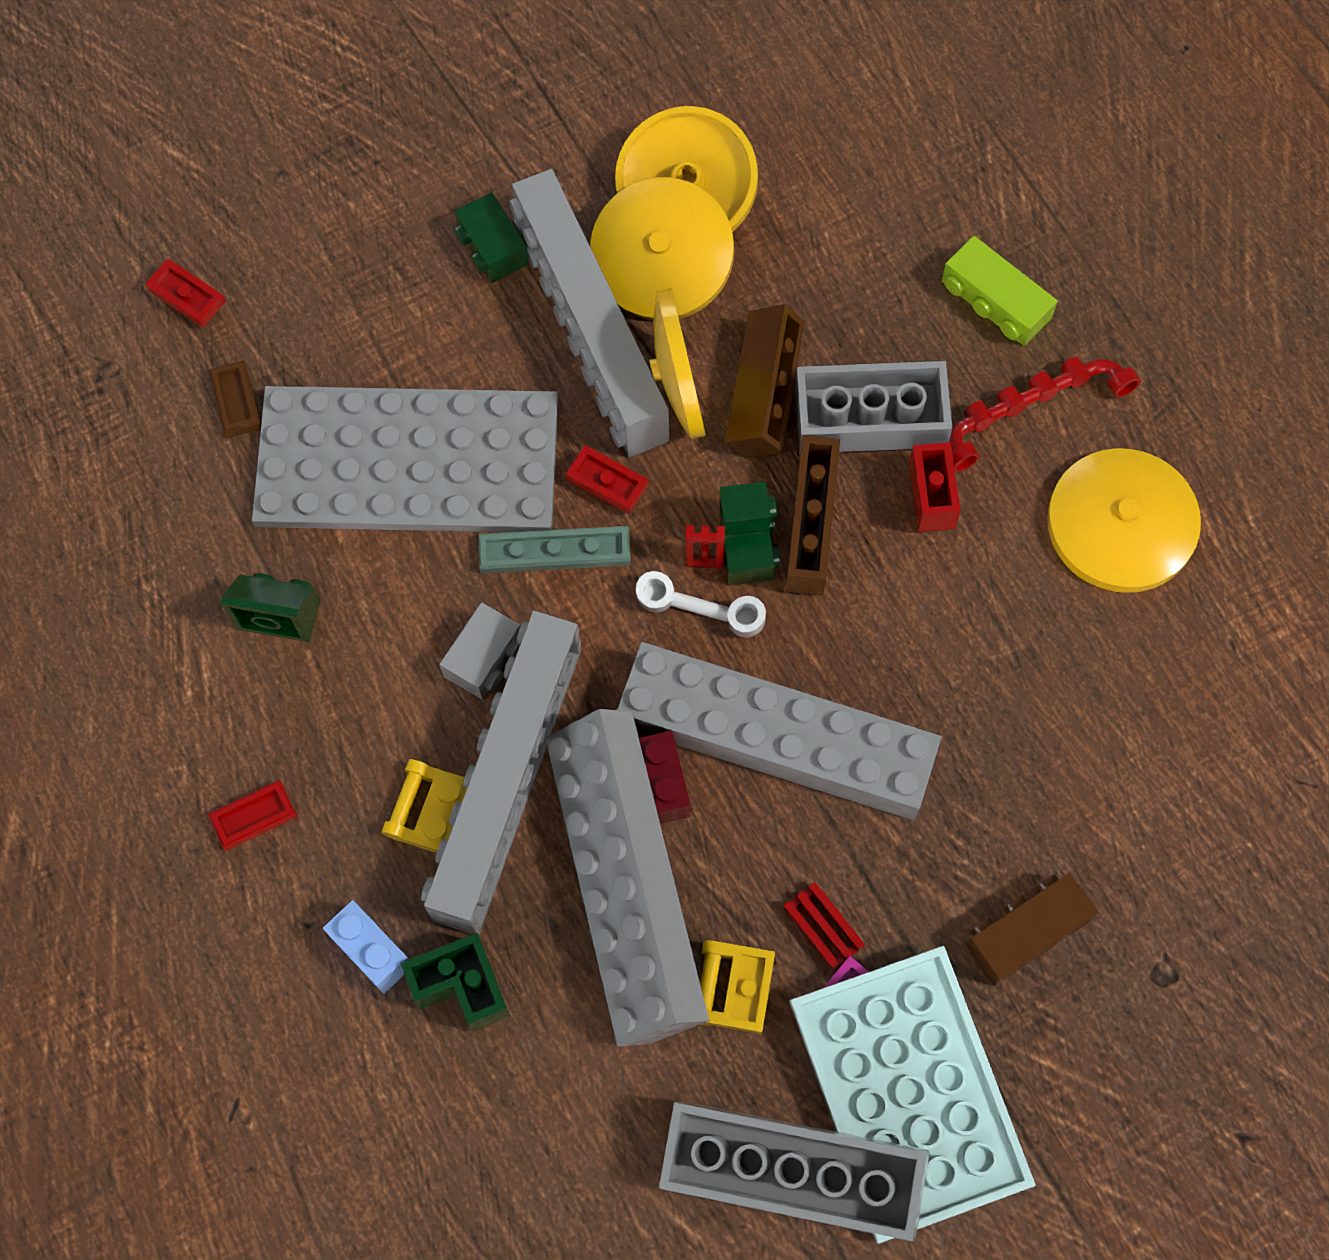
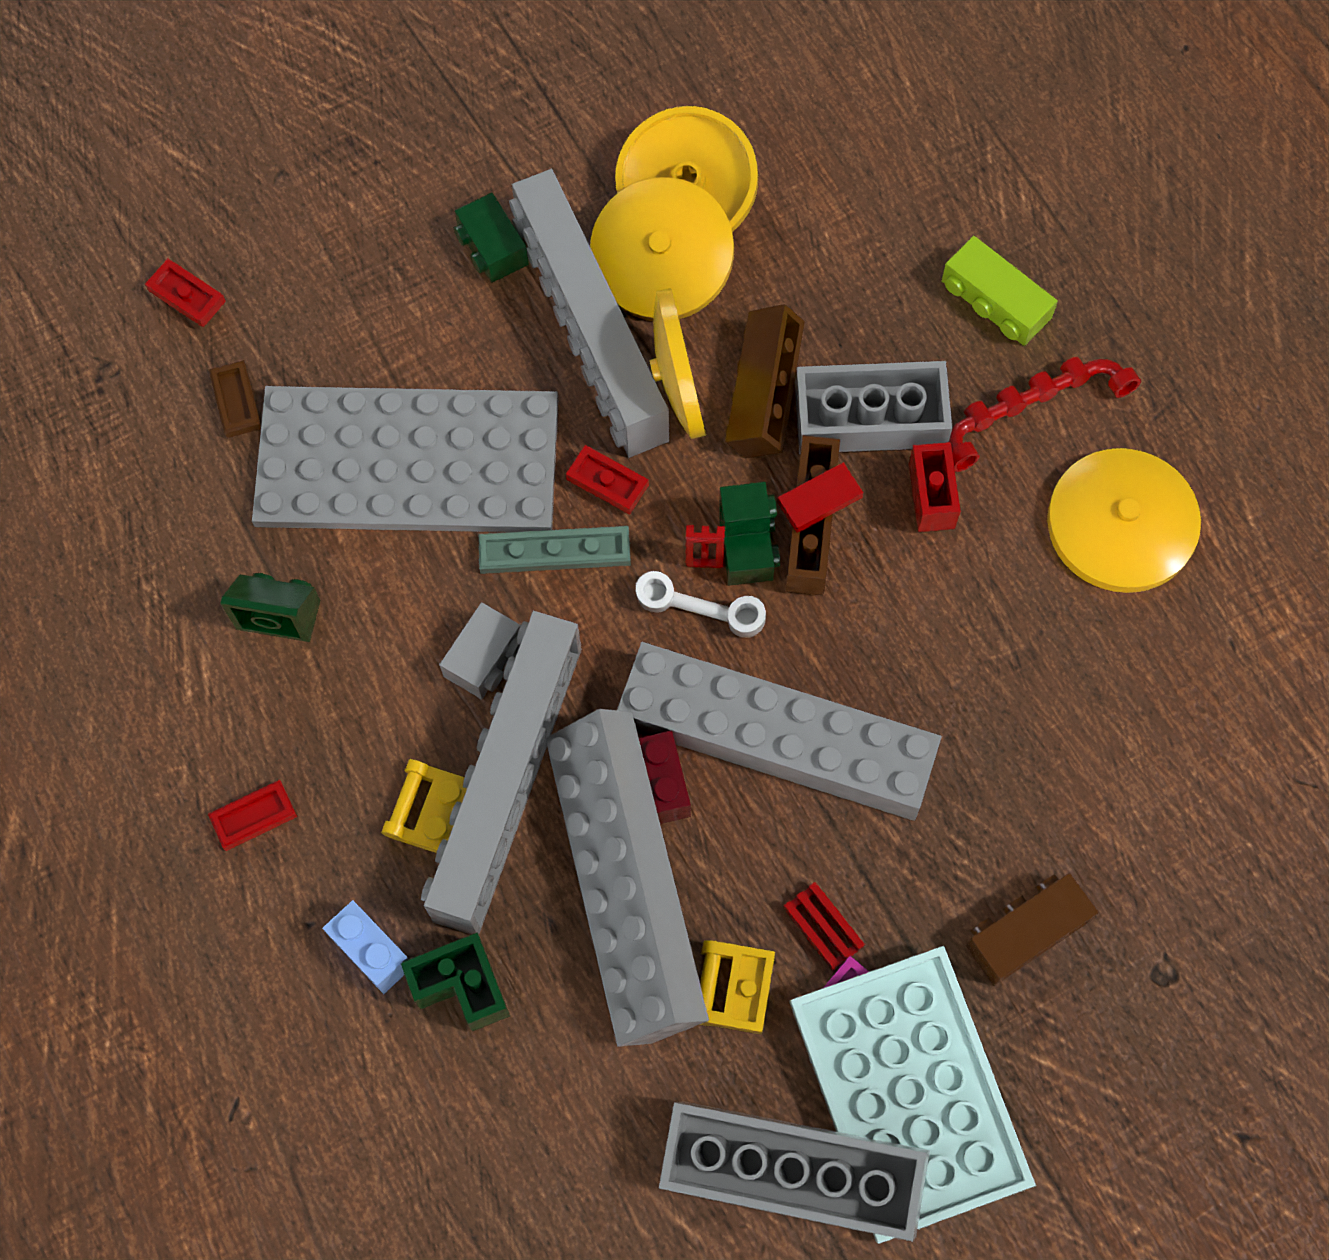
(820, 497): none -> red tile

